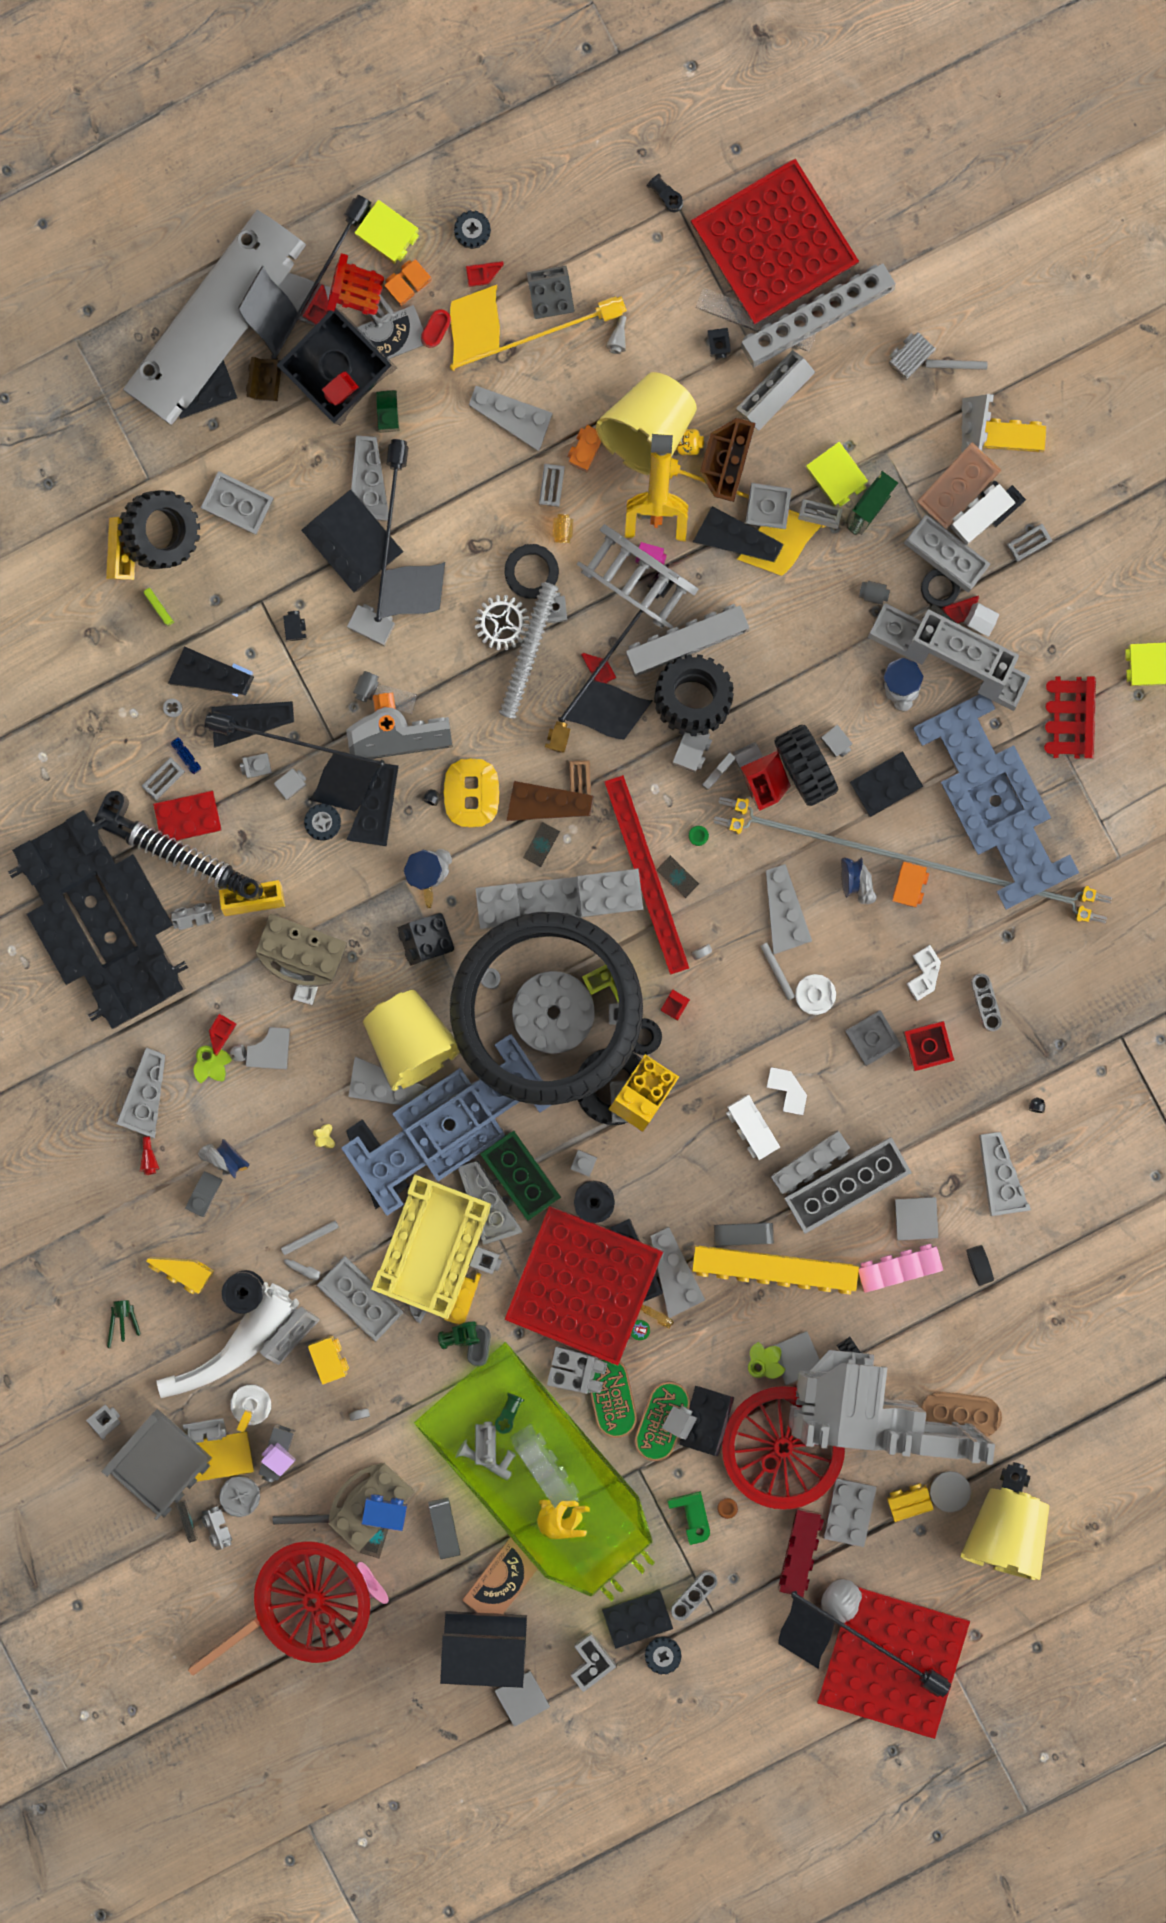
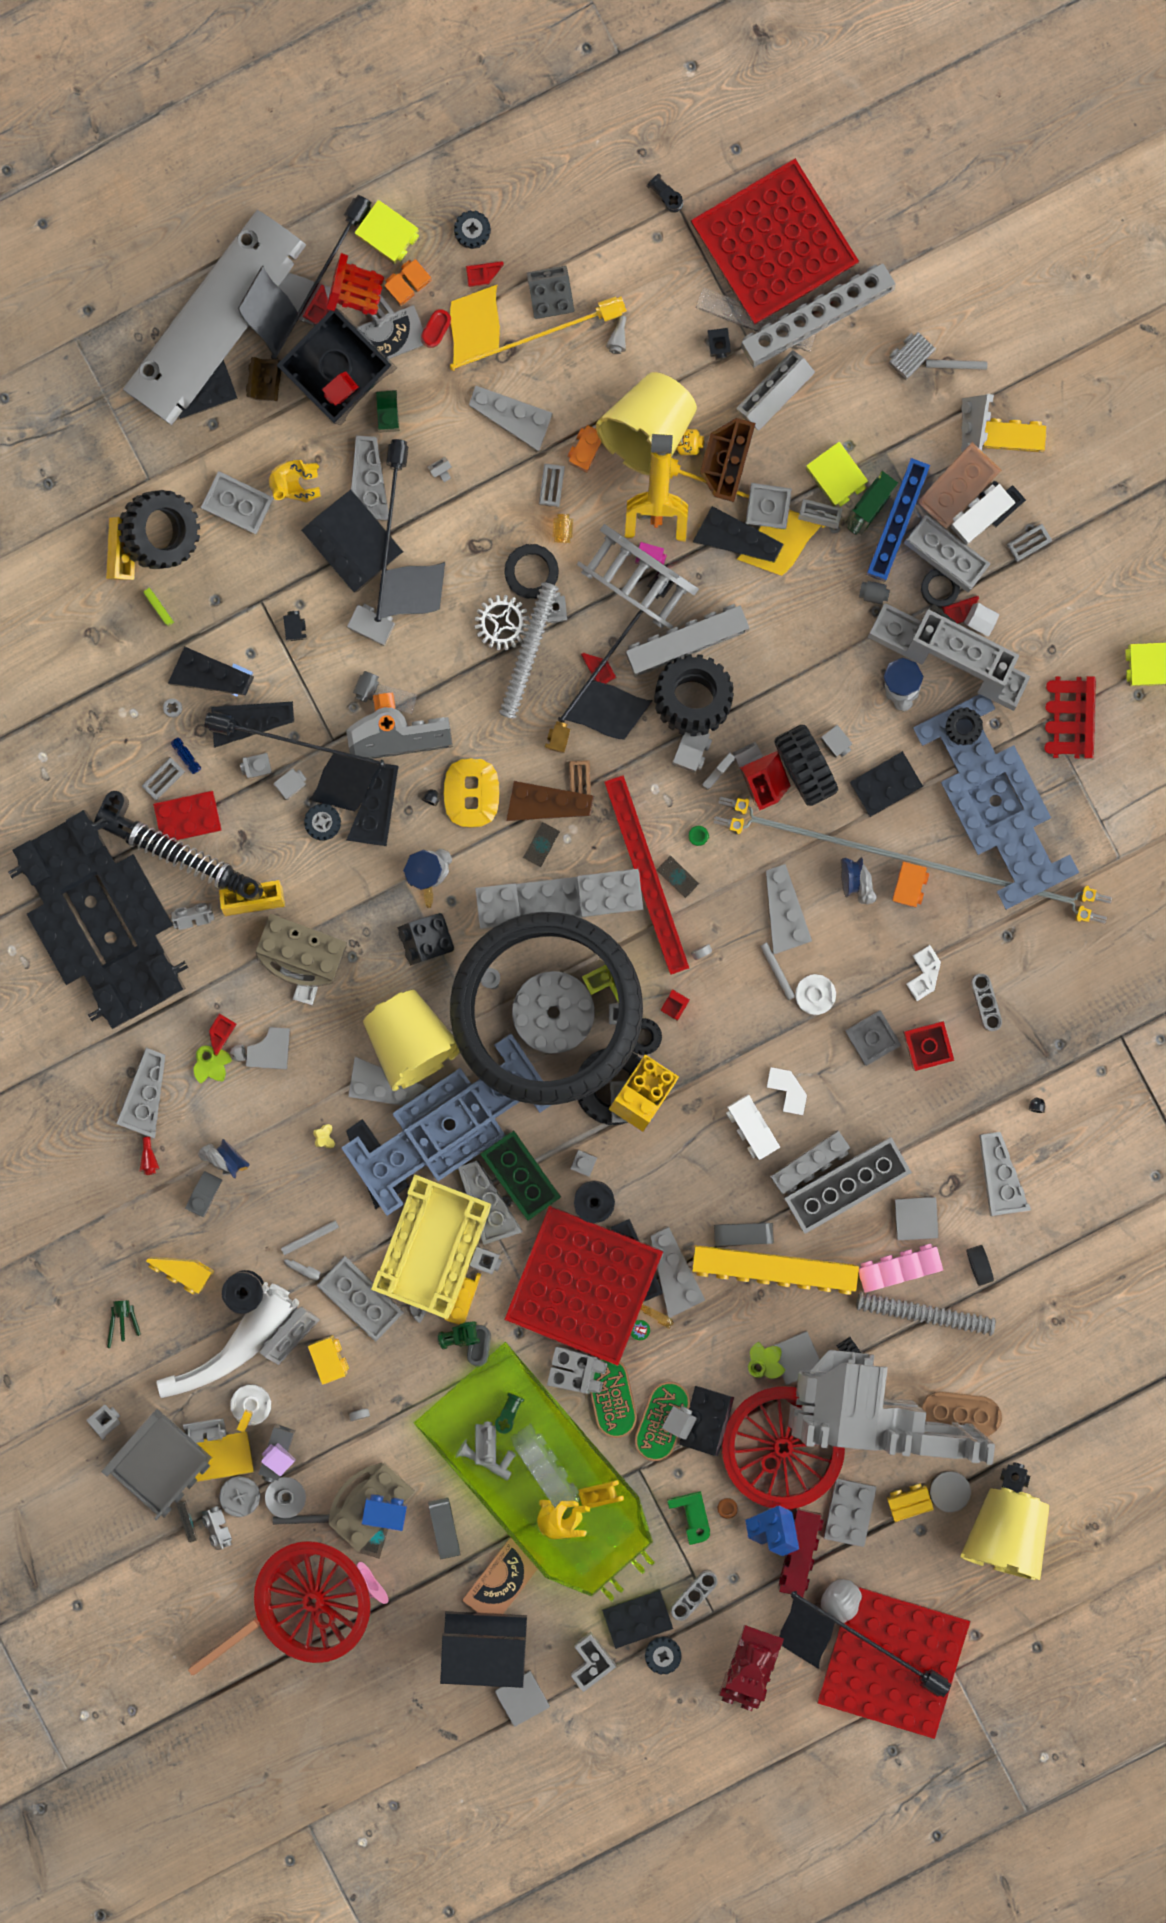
(283, 1508): none -> light grey dish
(285, 481): none -> yellow piece
(440, 468): none -> light grey tile
(599, 1494): none -> yellow hinge
(750, 1668): none -> dark red brick
(776, 1528): none -> blue brick
(898, 520): none -> blue brick
(925, 1313): none -> light grey piece
(973, 717): none -> black tyre

